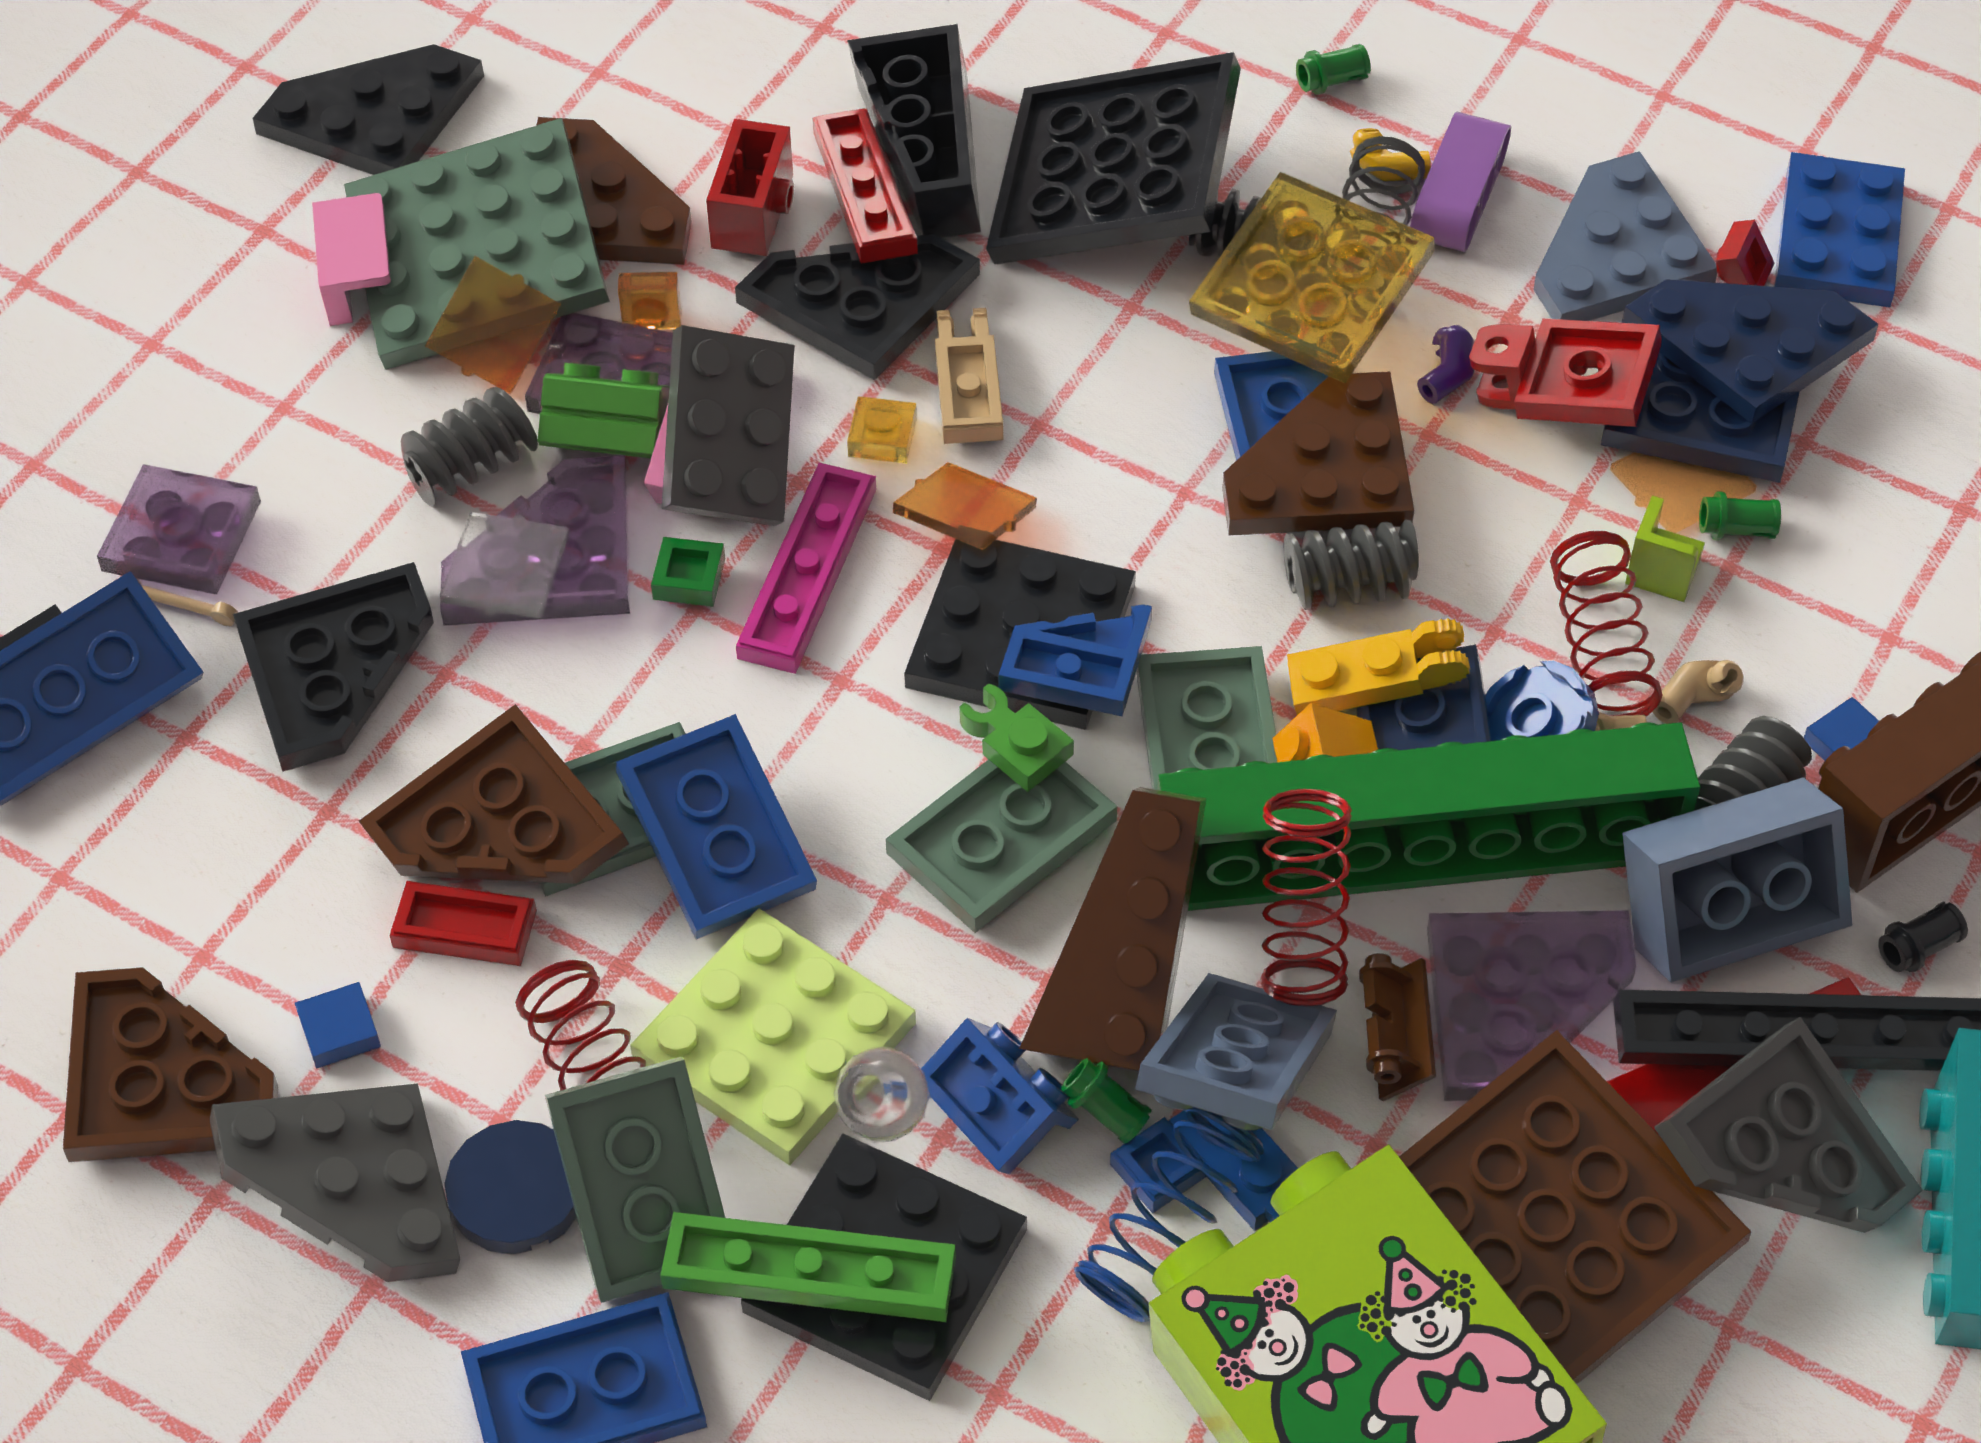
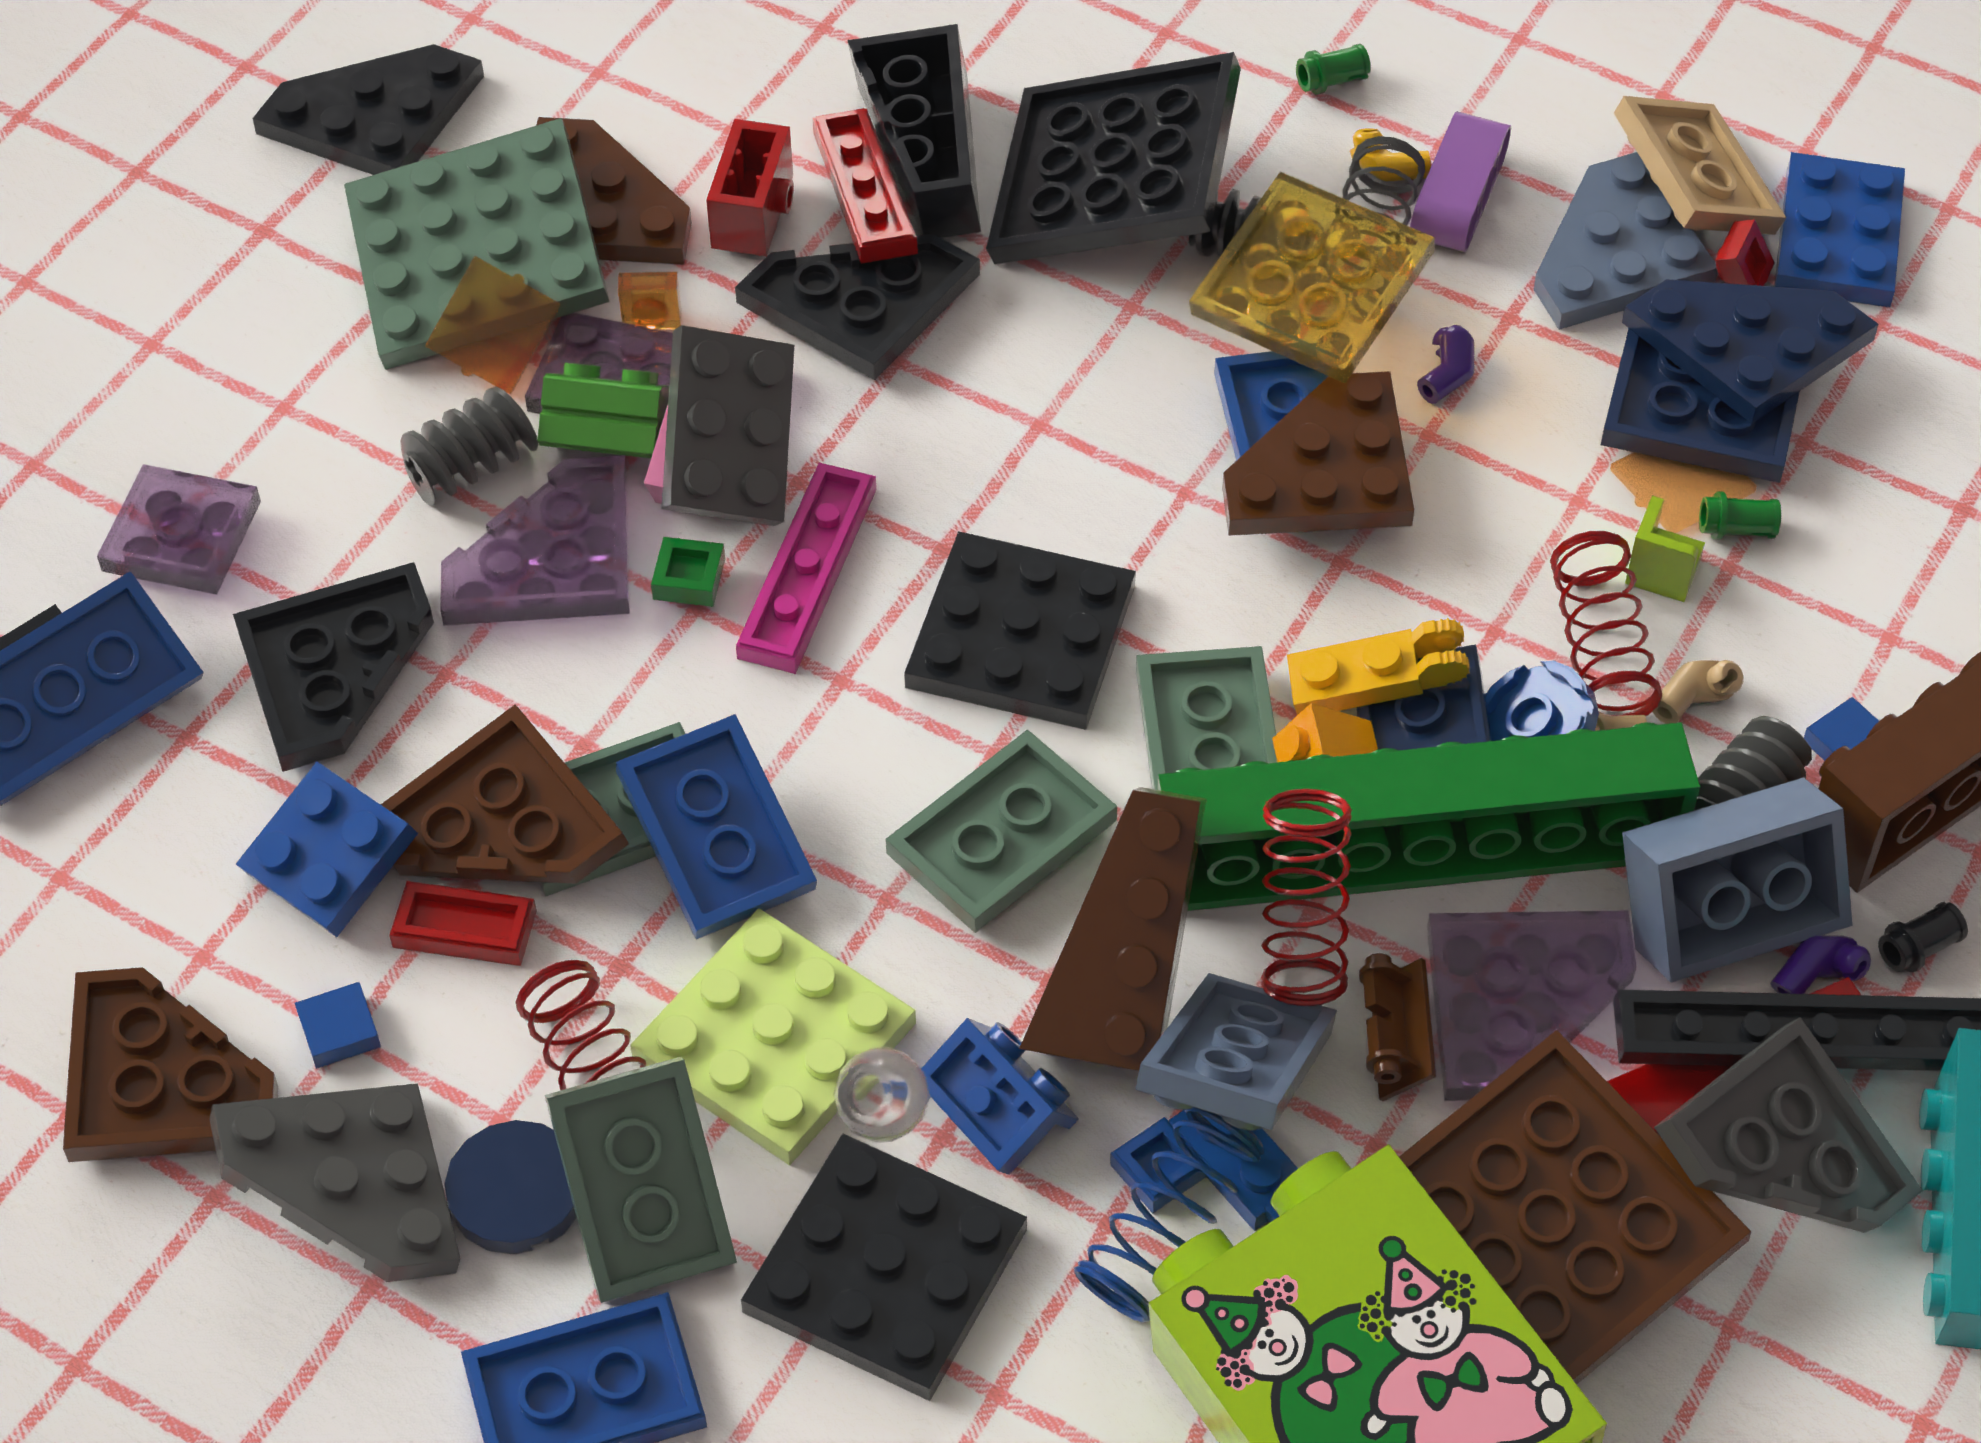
(220, 612): tan hinge -> none
(327, 849): none -> blue plate
(349, 250): bright pink panel -> none
(504, 565): clear piece -> none
(809, 1266): bright green plate -> none
(882, 429): clear yellow plate -> none
(964, 505): clear orange piece -> none
(968, 381): tan hinge -> none
(1020, 742): bright green plate -> none
(1077, 660): blue wing -> none
(1105, 1100): green pin -> none
(1352, 563): dark grey piece -> none
(1547, 370): red plate -> none
(1698, 164): none -> tan plate
(1822, 957): none -> dark purple arm

